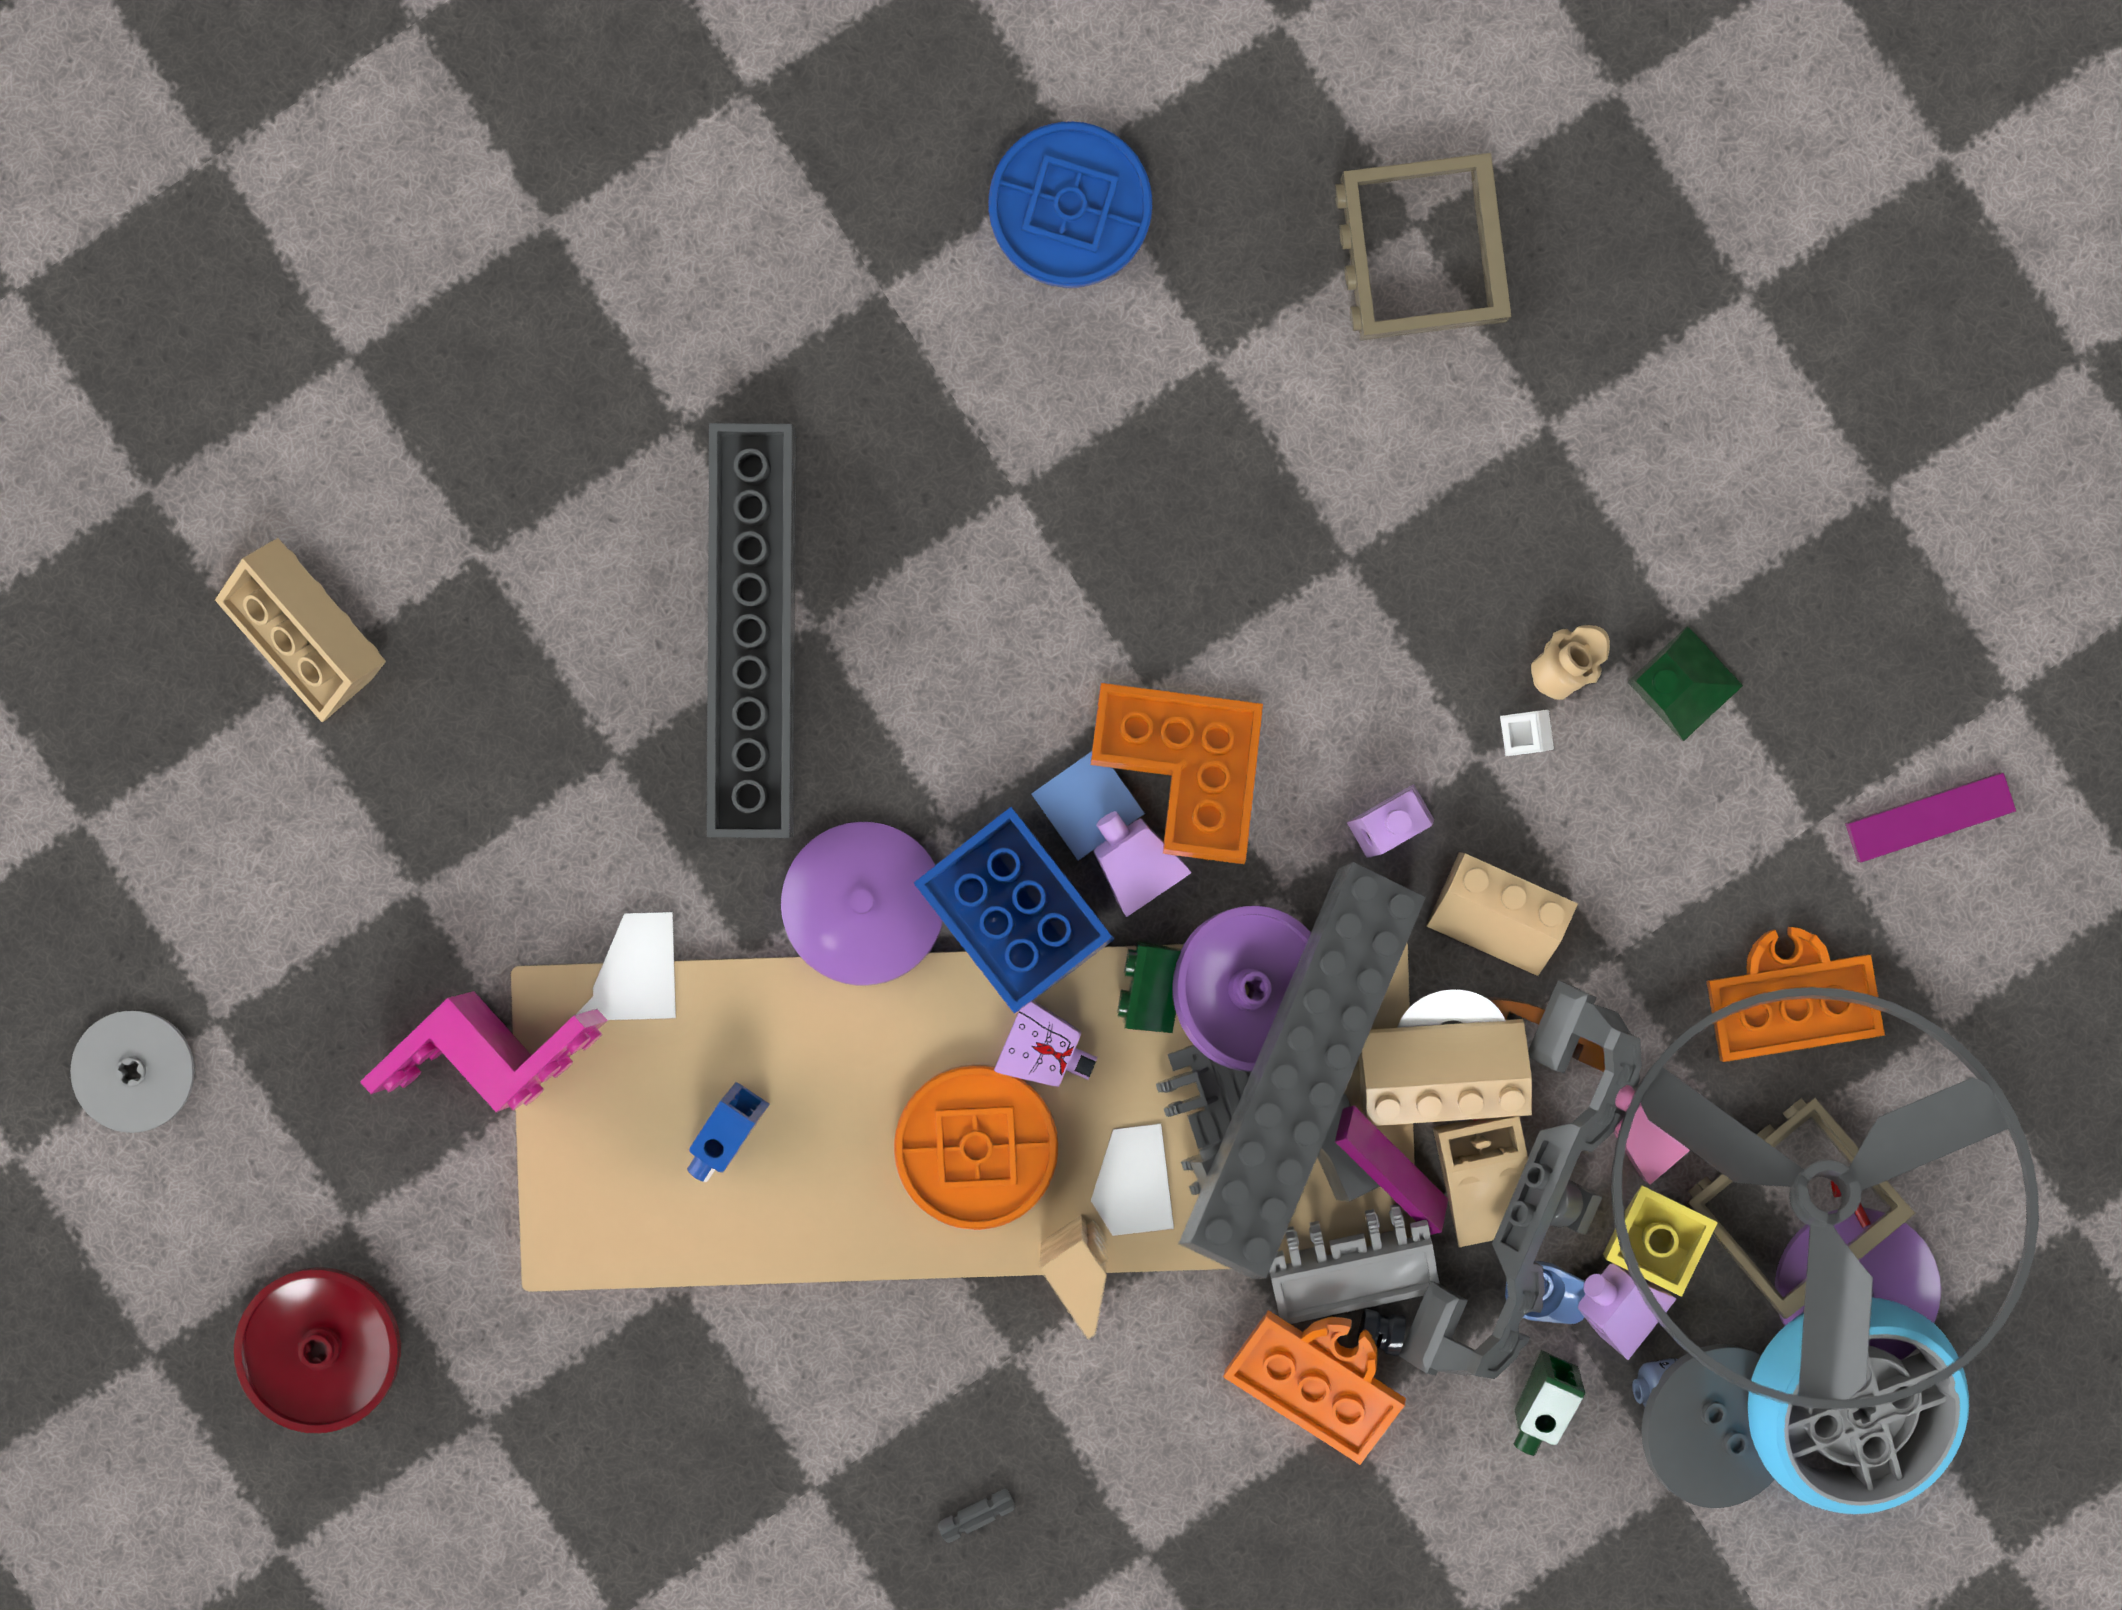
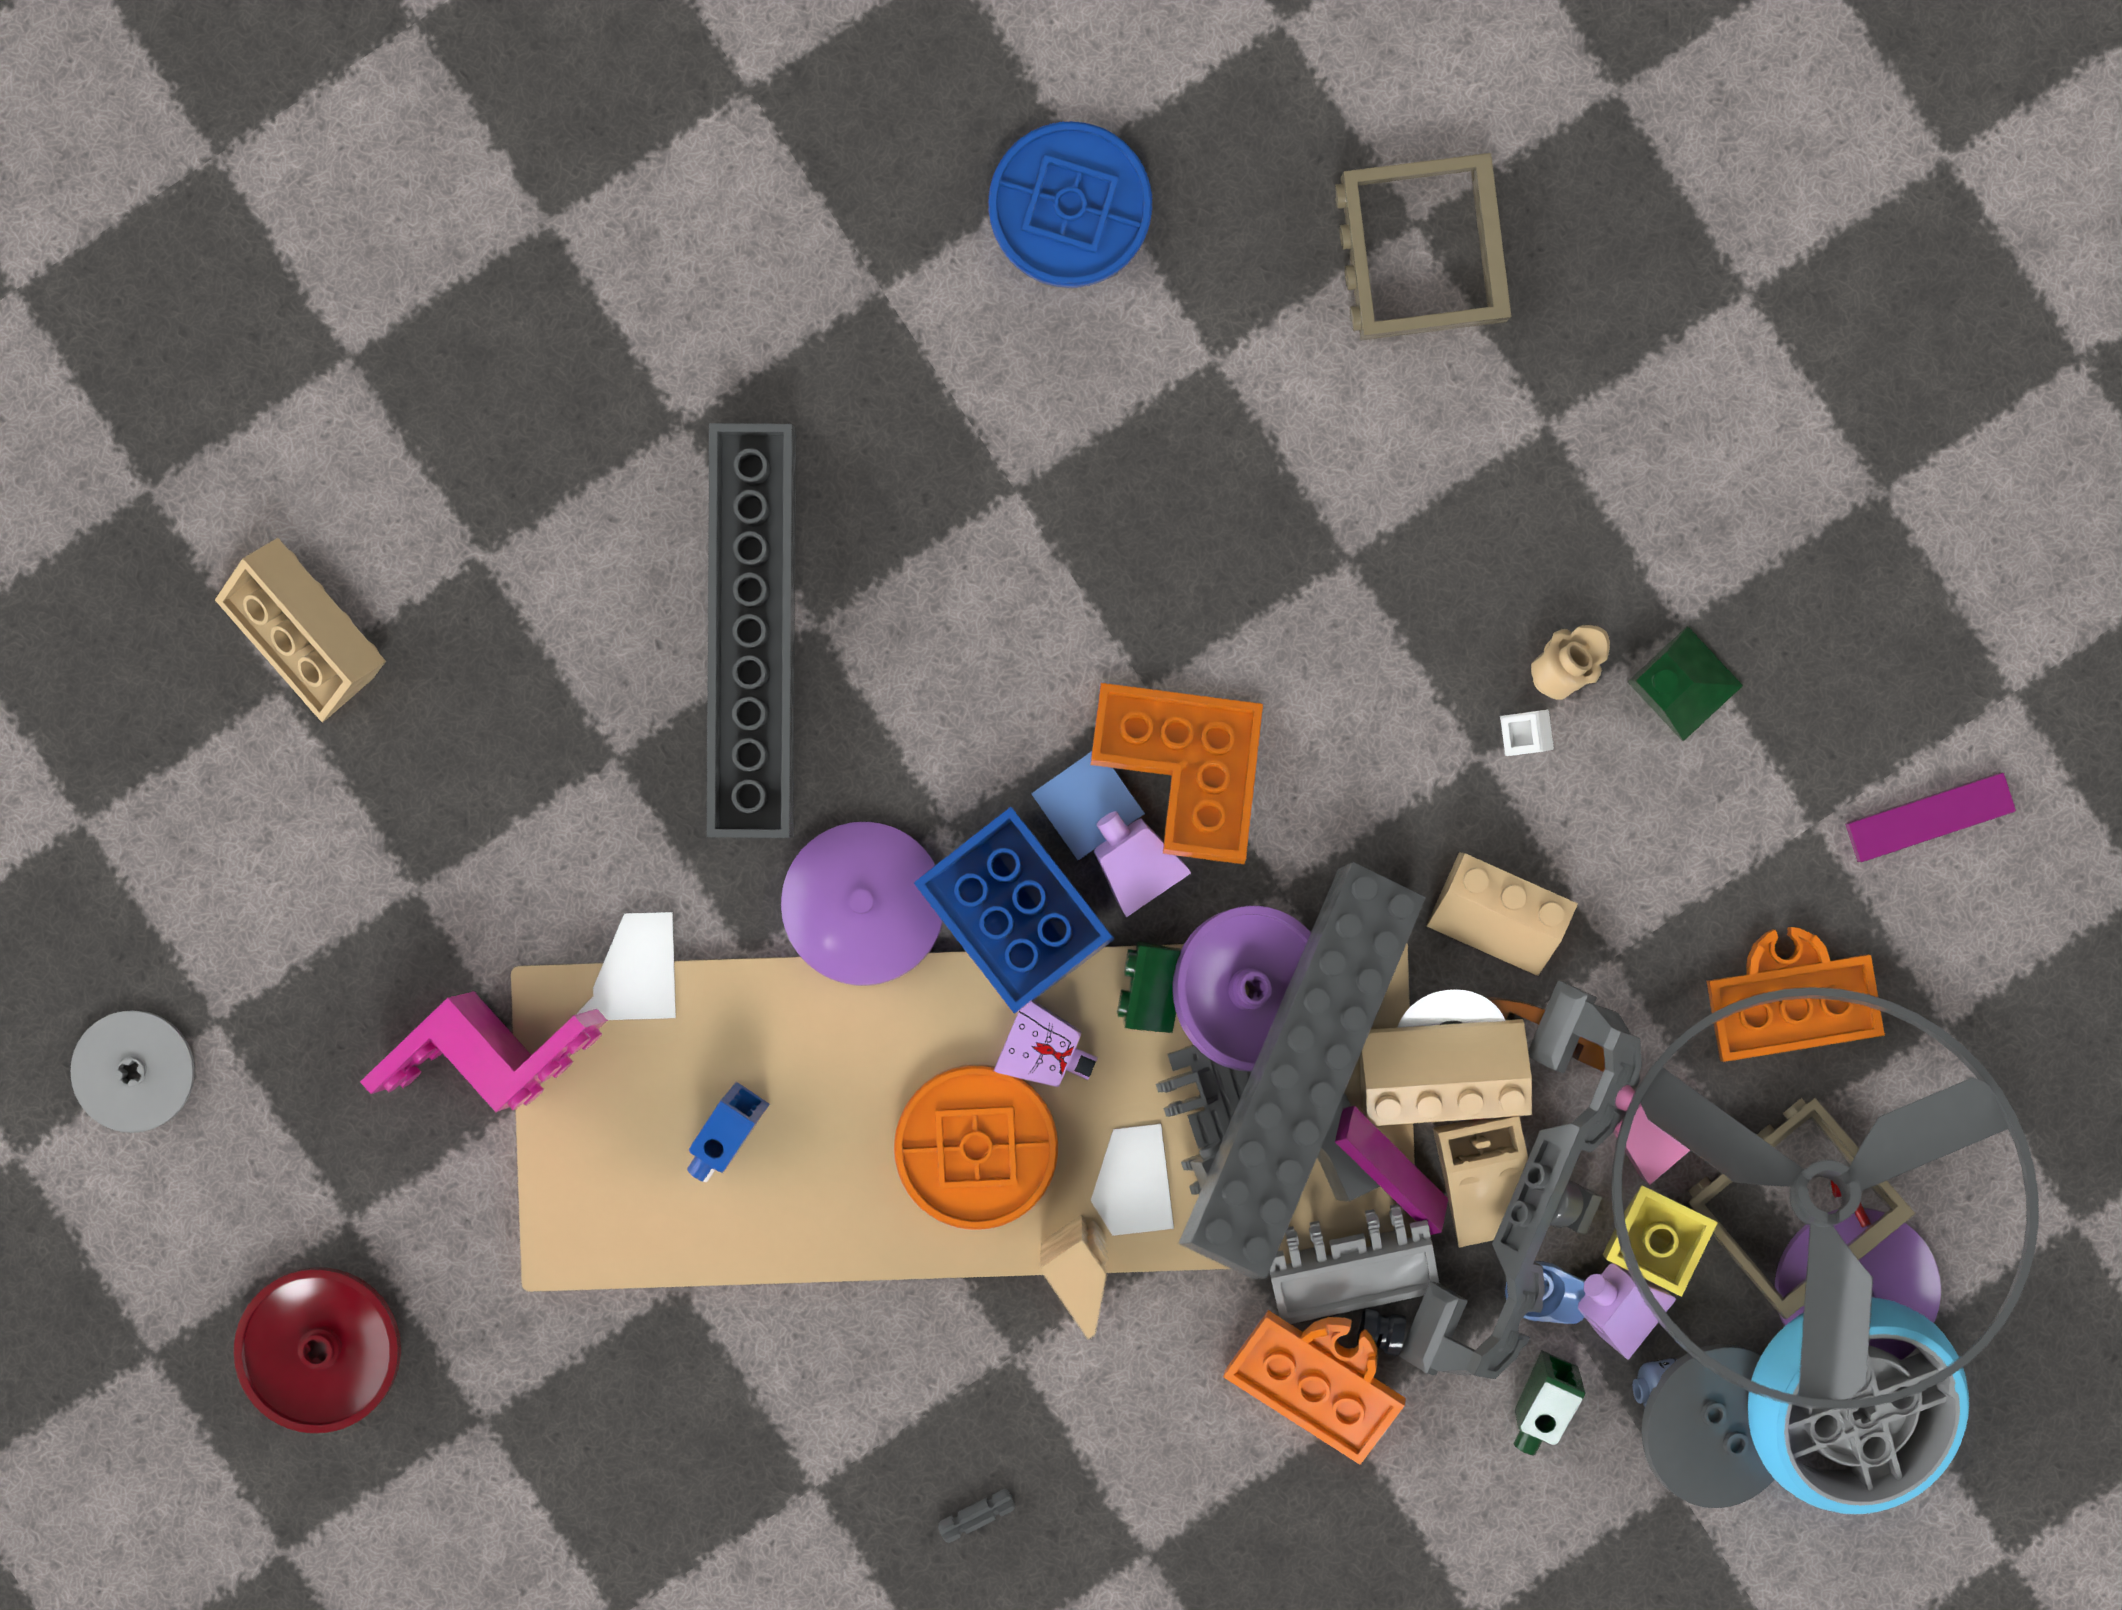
(1391, 822): lavender torso -> none

